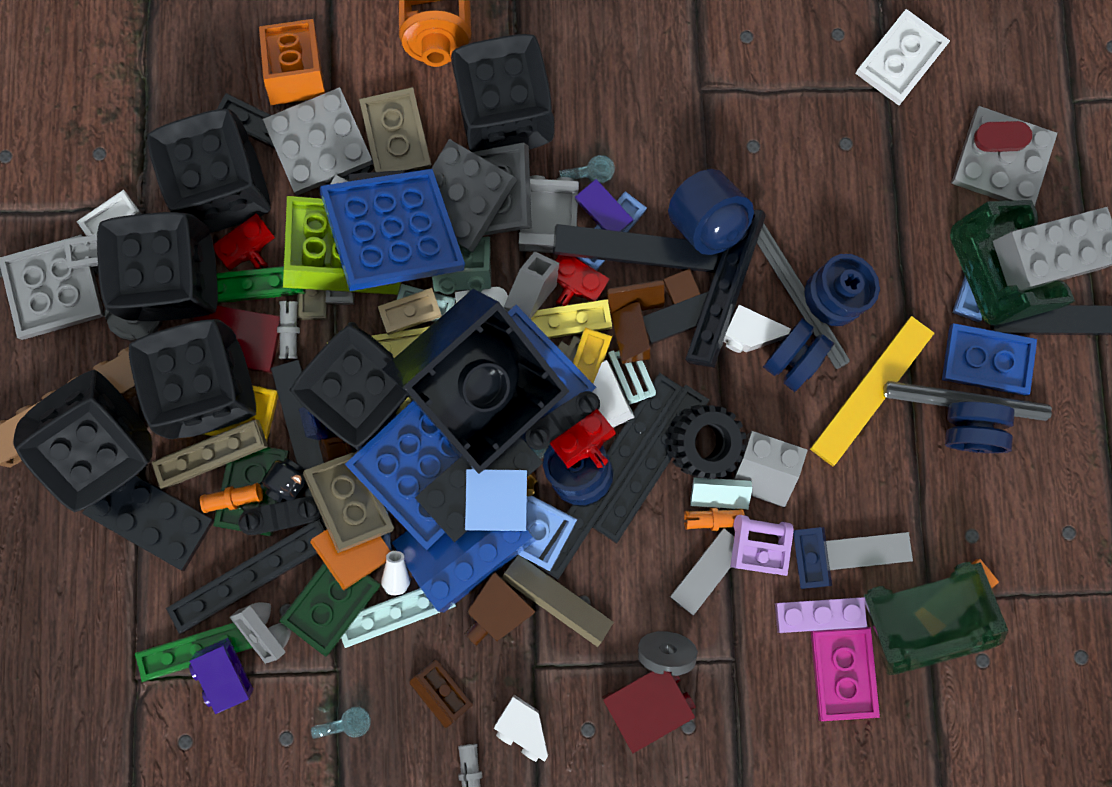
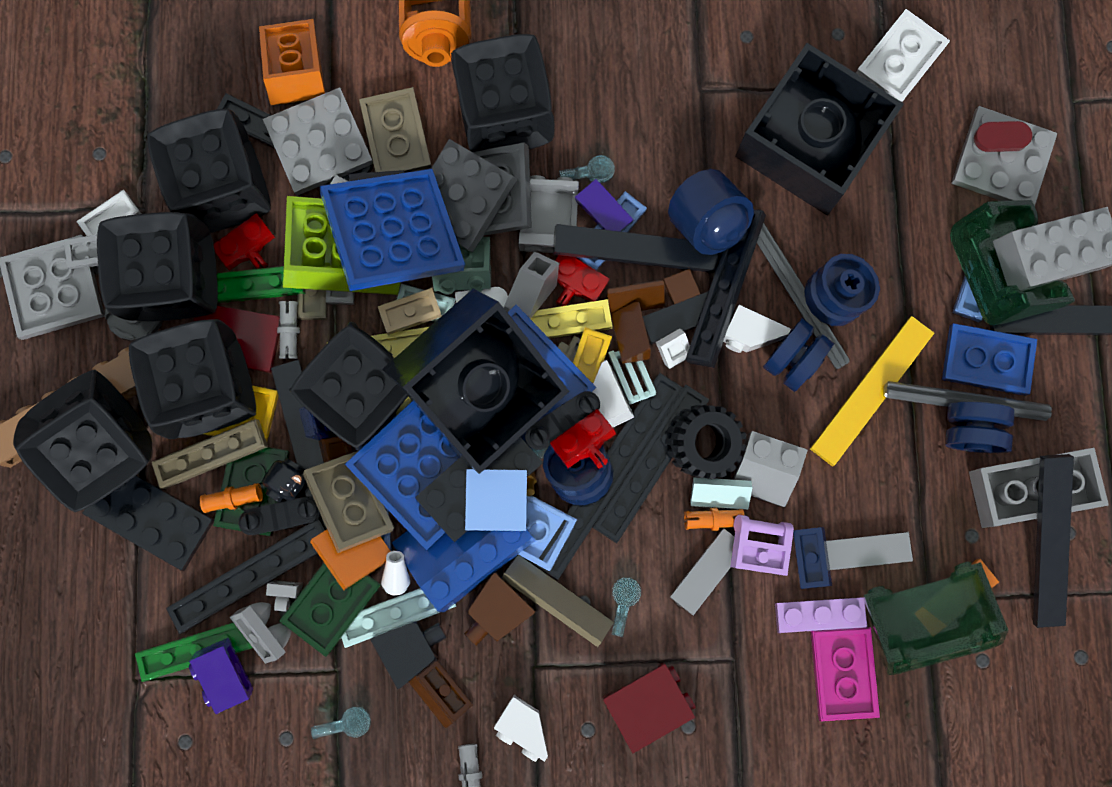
(284, 593): none -> light grey tile
(408, 650): none -> black torso
(625, 593): none -> clear light blue plate
(673, 348): none -> white plate
(680, 650): dark grey tile -> none
(817, 129): none -> black piece
(1010, 490): none -> light grey brick
(1053, 540): none -> black tile

